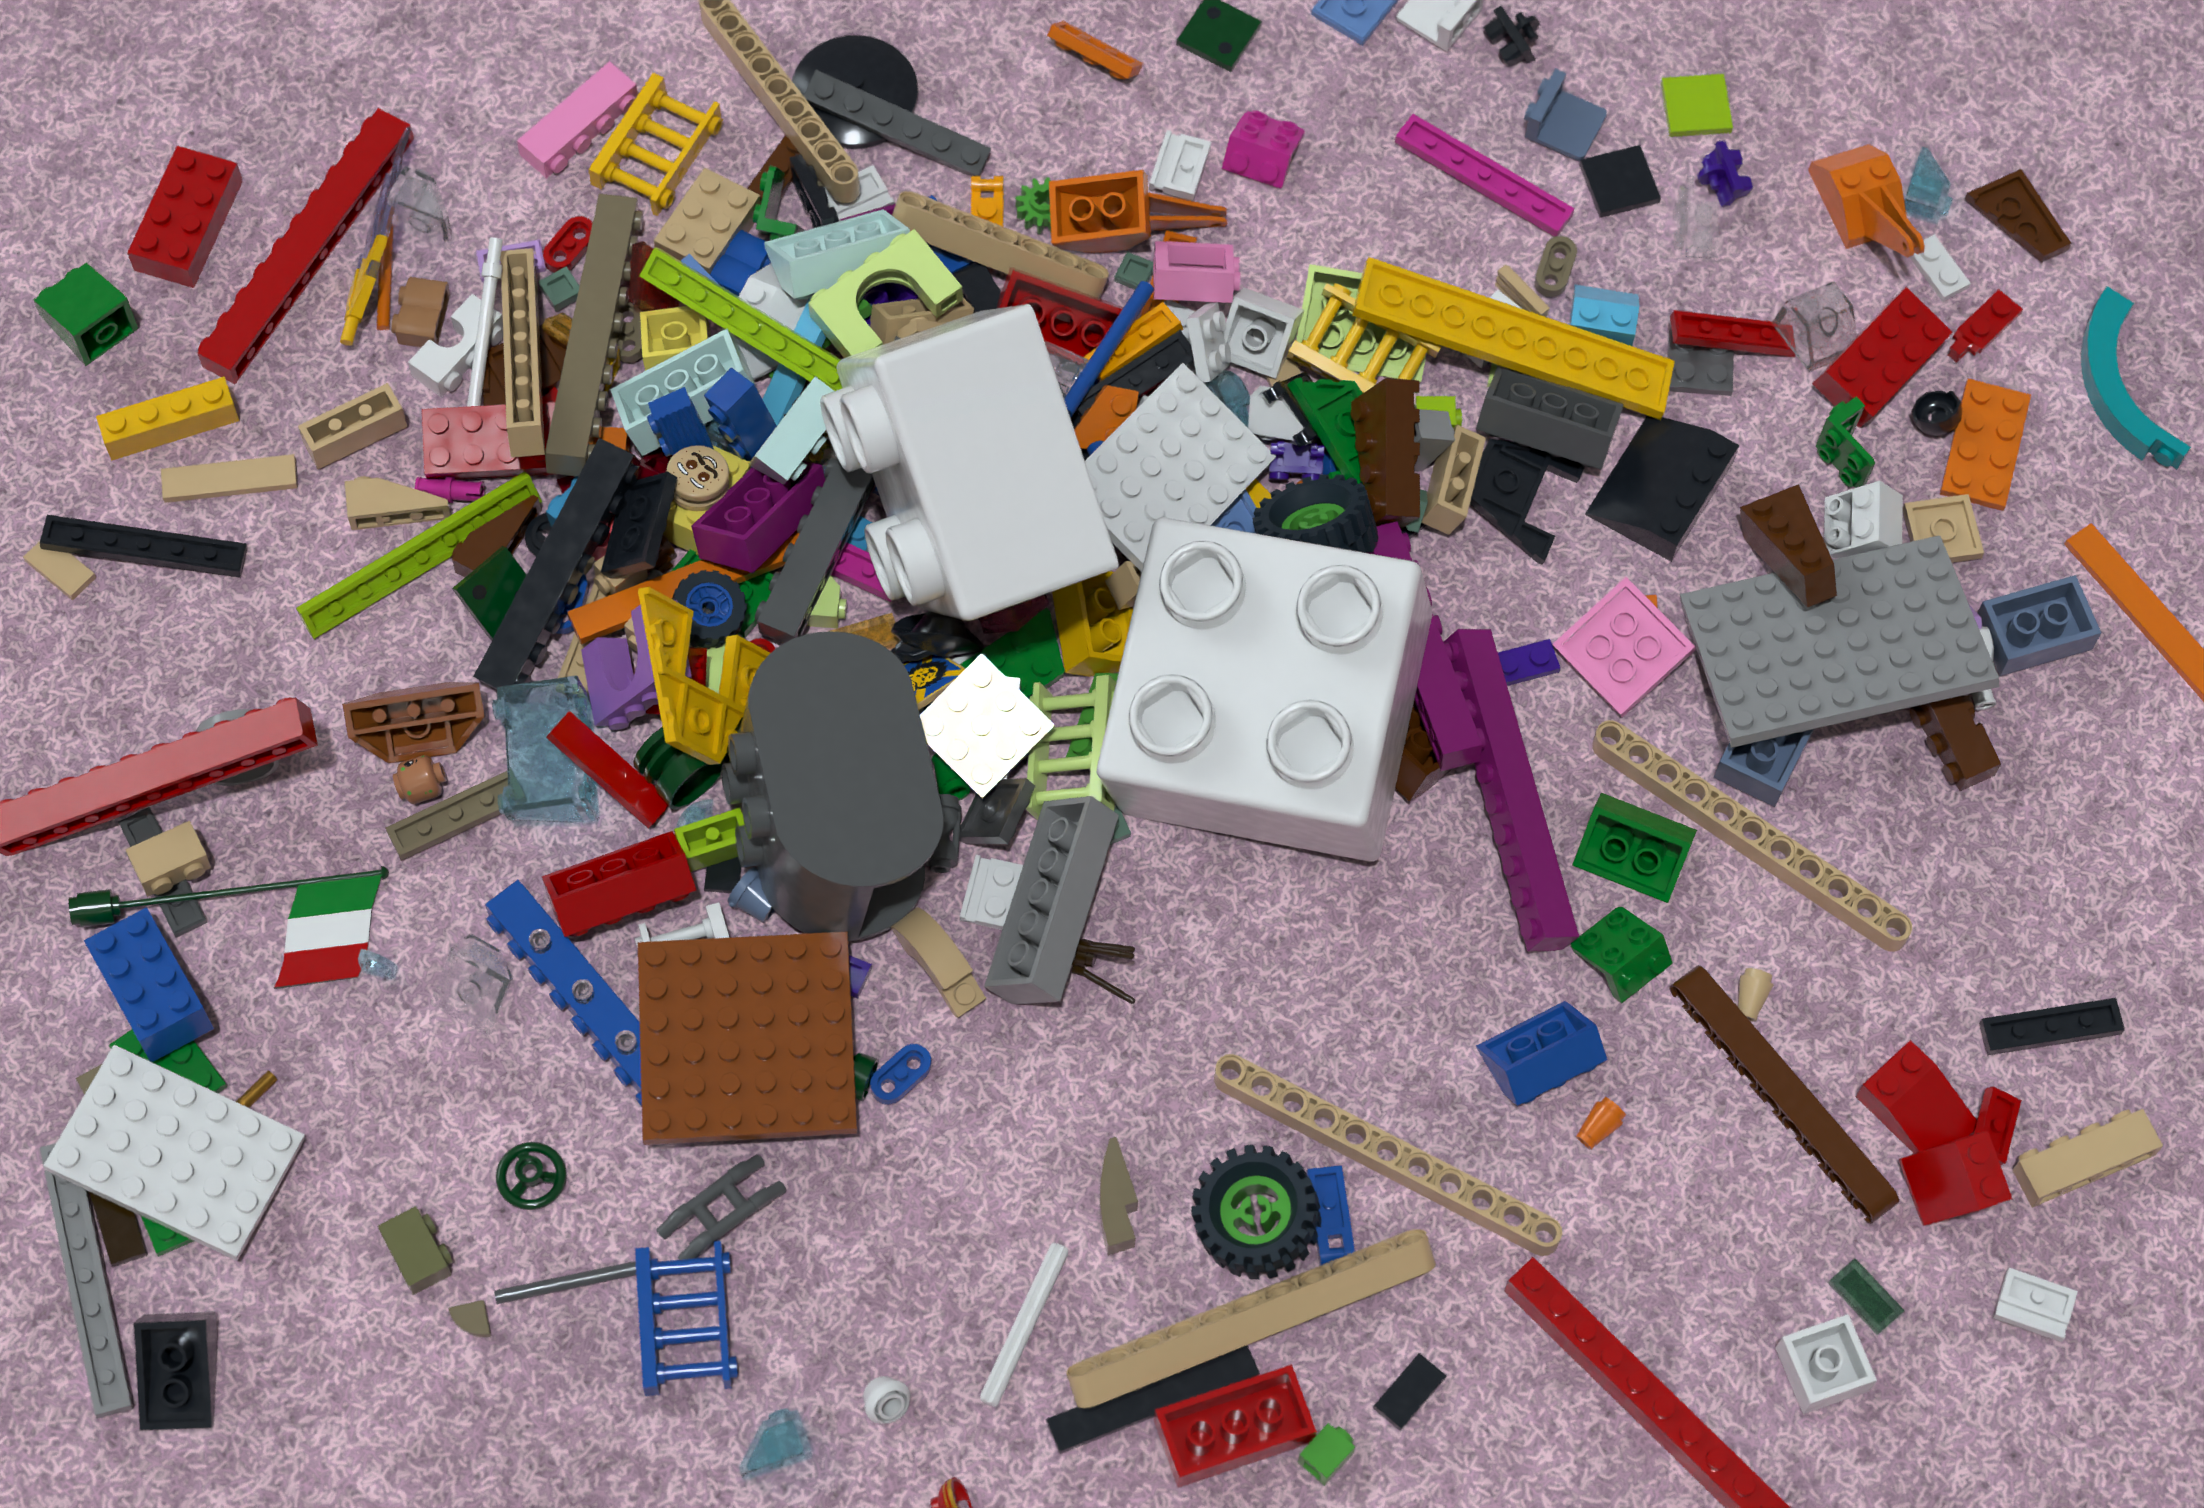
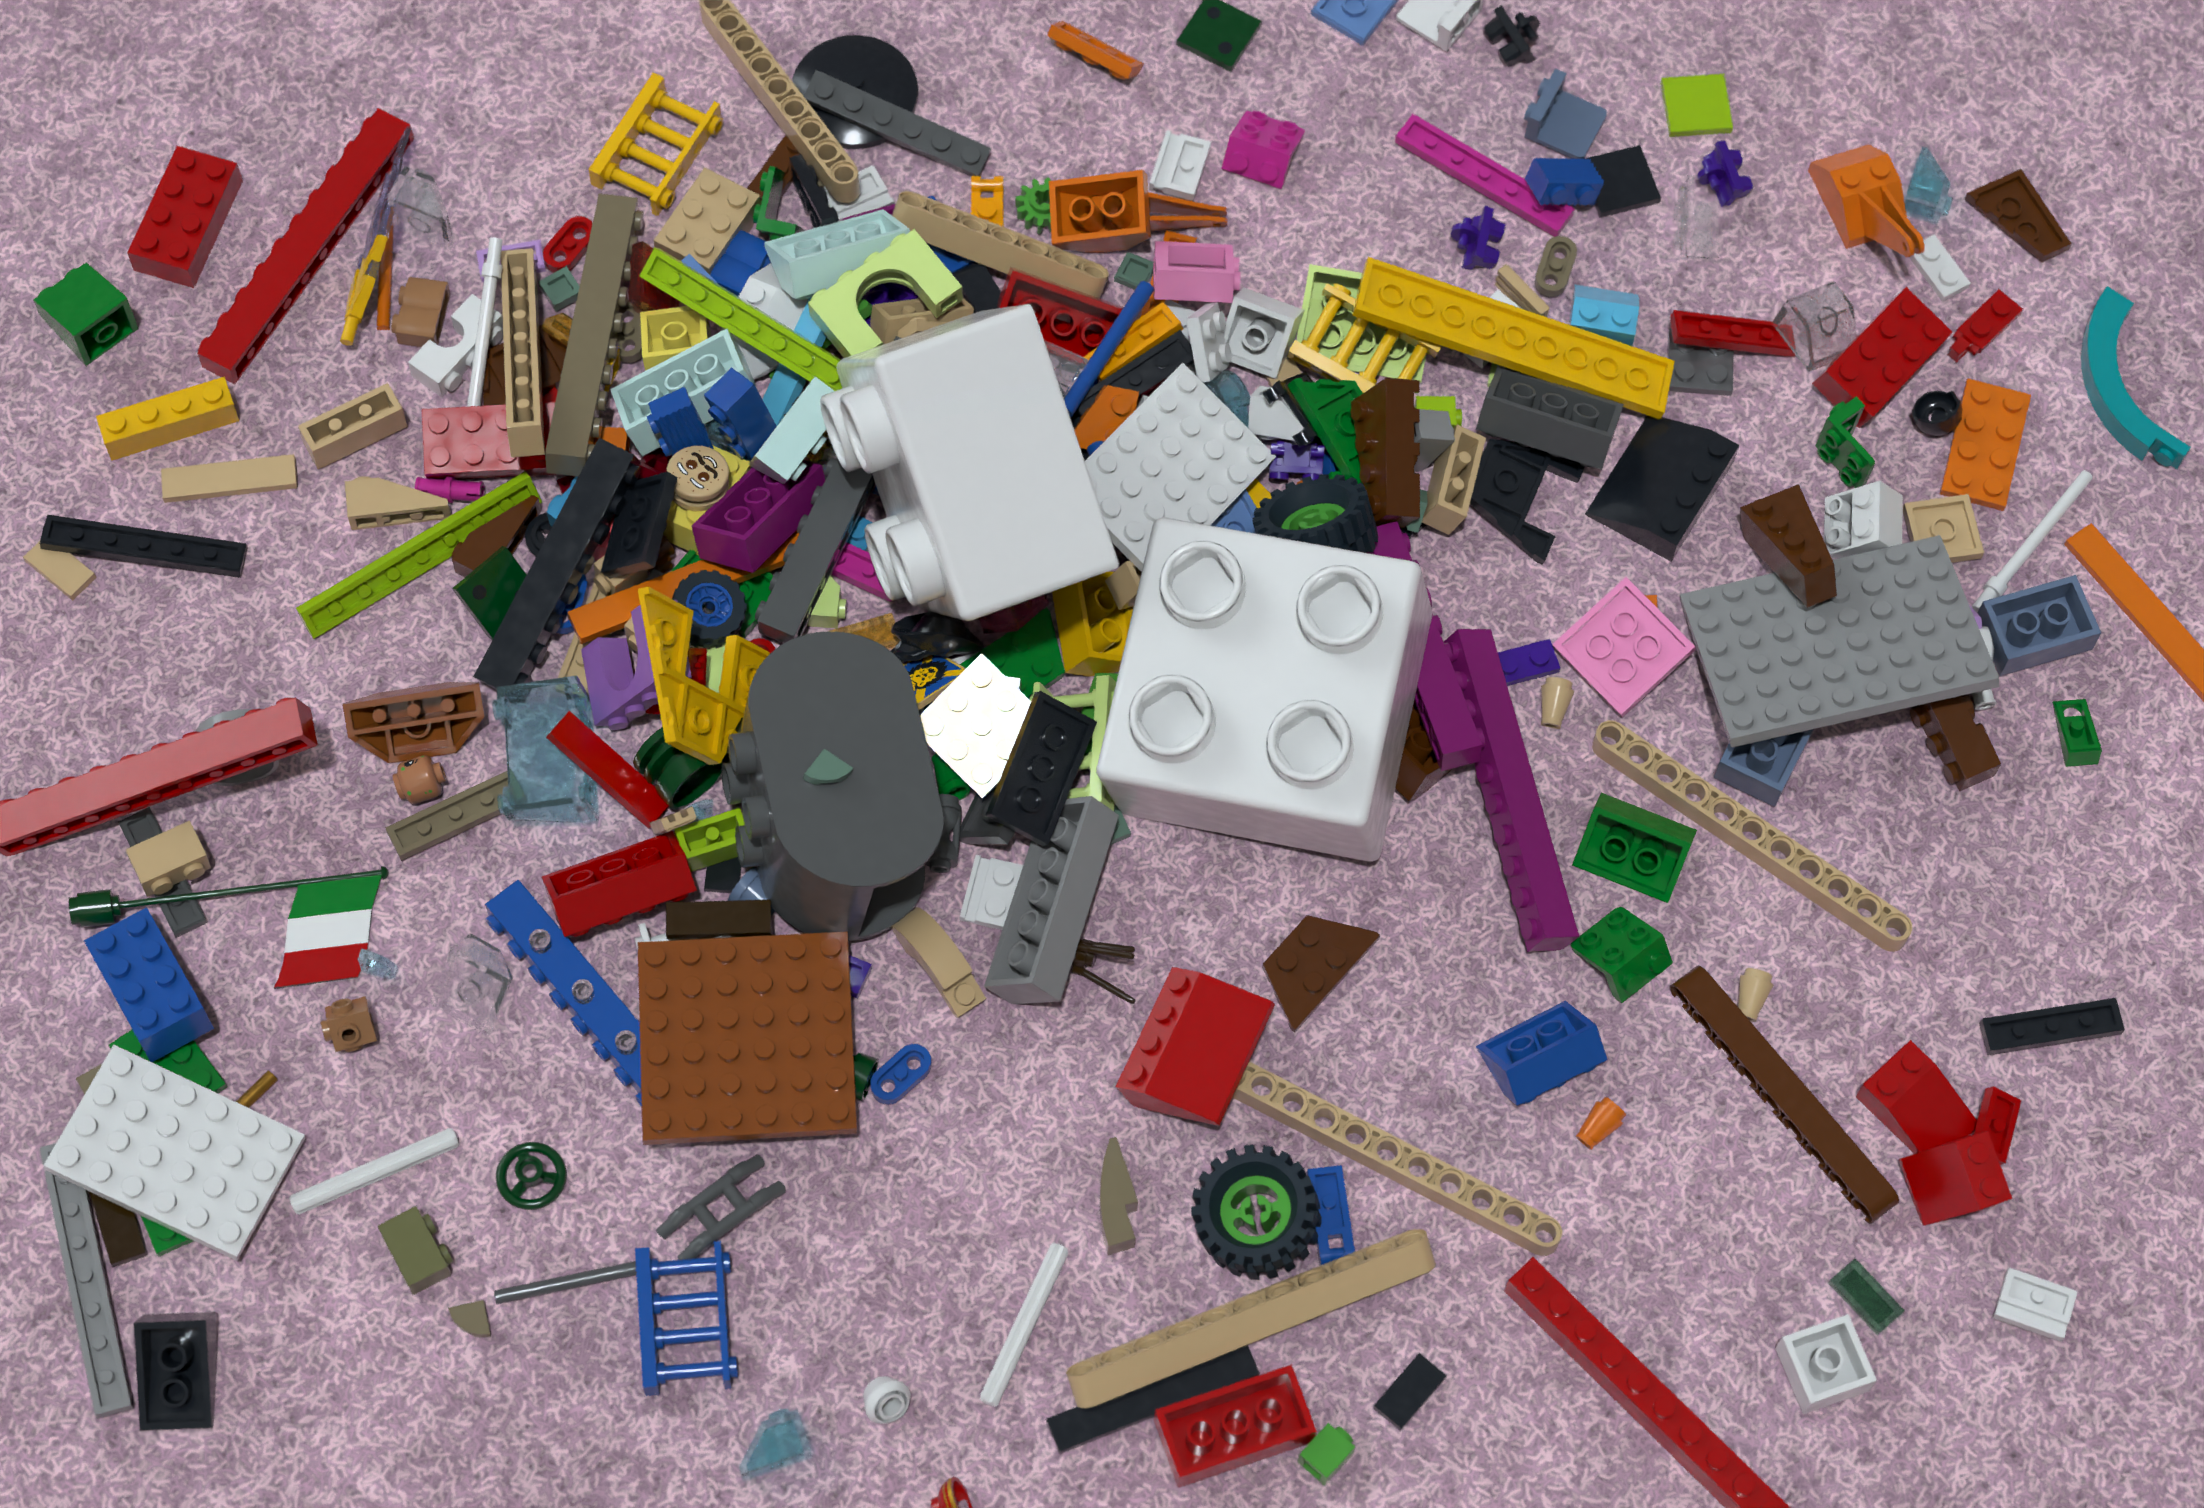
(349, 1024): none -> medium nougat brick
(374, 1171): none -> white axle
(577, 120): bright pink brick -> none
(673, 820): none -> tan tile
(718, 919): none -> dark brown tile
(827, 769): none -> sand green tile
(1041, 768): none -> black plate
(1194, 1047): none -> red slope
(1313, 964): none -> reddish brown wing
(1473, 237): none -> dark purple hips
(1555, 697): none -> tan cone
(1564, 181): none -> blue brick
(1997, 584): none -> white bar
(2077, 734): none -> green slope
(2086, 1157): tan brick -> none

